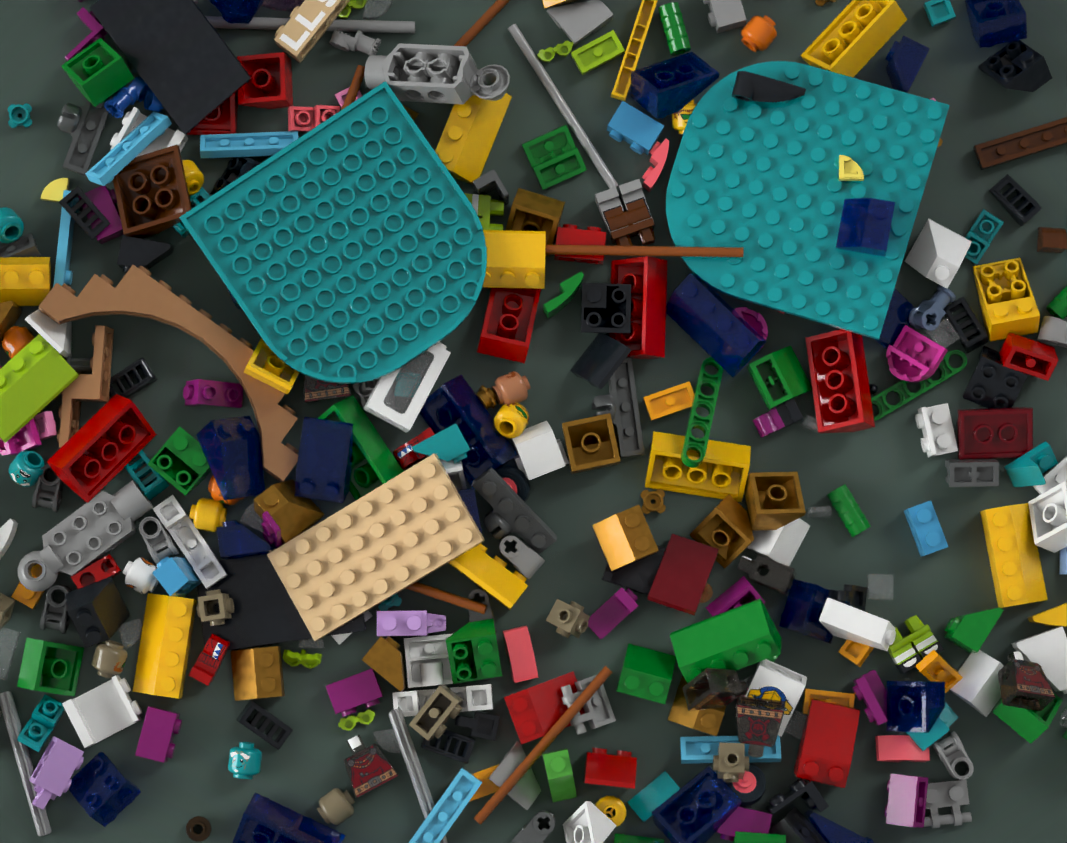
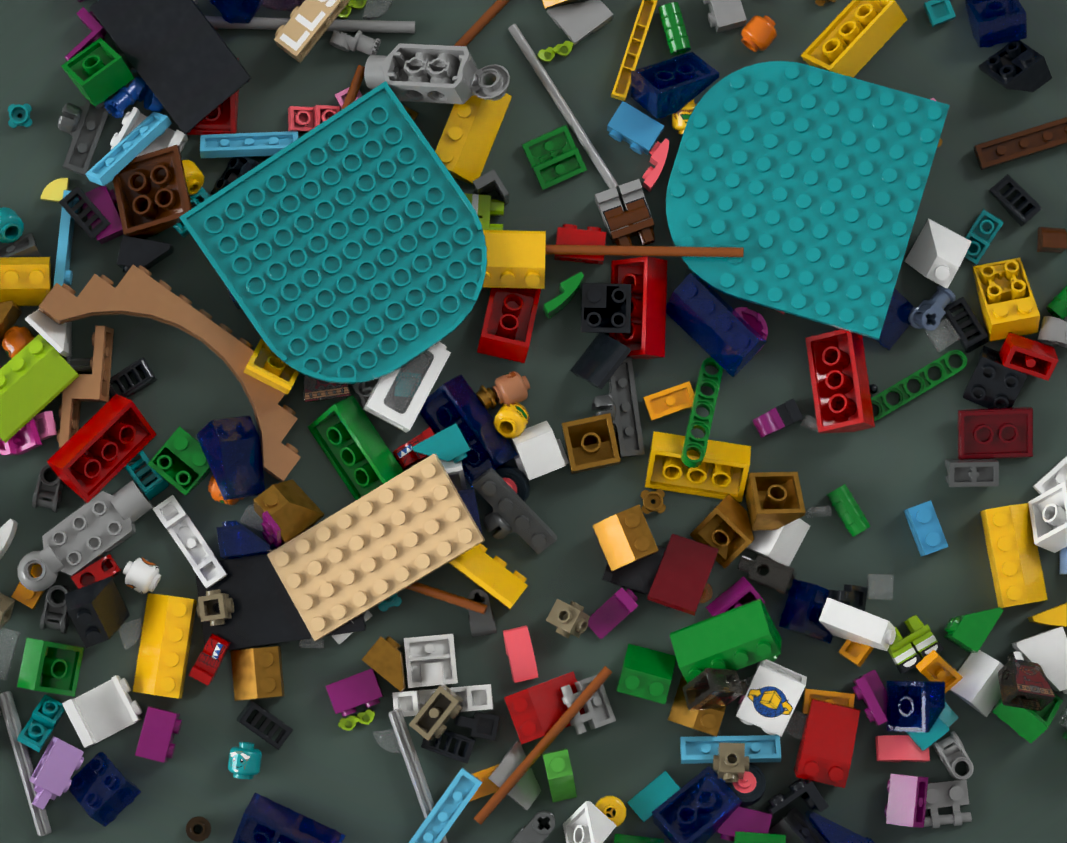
(26, 468): teal head -> none
(109, 658): dark tan head -> none
(158, 541): light grey piece -> none
(176, 576): dark azure brick -> none
(208, 514): yellow head -> none
(213, 393): magenta bracket -> none
(269, 83): red slope -> none
(307, 660): lime piece -> none
(324, 460): clear blue slope -> none
(336, 806): dark tan head -> none
(367, 766): torso -> none
(409, 623): lavender hinge -> none
(474, 652): green slope -> none
(524, 558): light grey piece -> none
(535, 213): pearl gold slope -> none
(597, 52): lime plate -> none
(610, 769): red slope -> none
(758, 722): torso -> none
(764, 89): black piece -> none
(779, 377): green slope -> none
(849, 169): light yellow tile -> none
(865, 225): clear blue slope -> none
(904, 62): clear blue slope -> none
(914, 356): dark pink slope -> none
(937, 430): white bracket -> none
(1029, 467): teal slope -> none

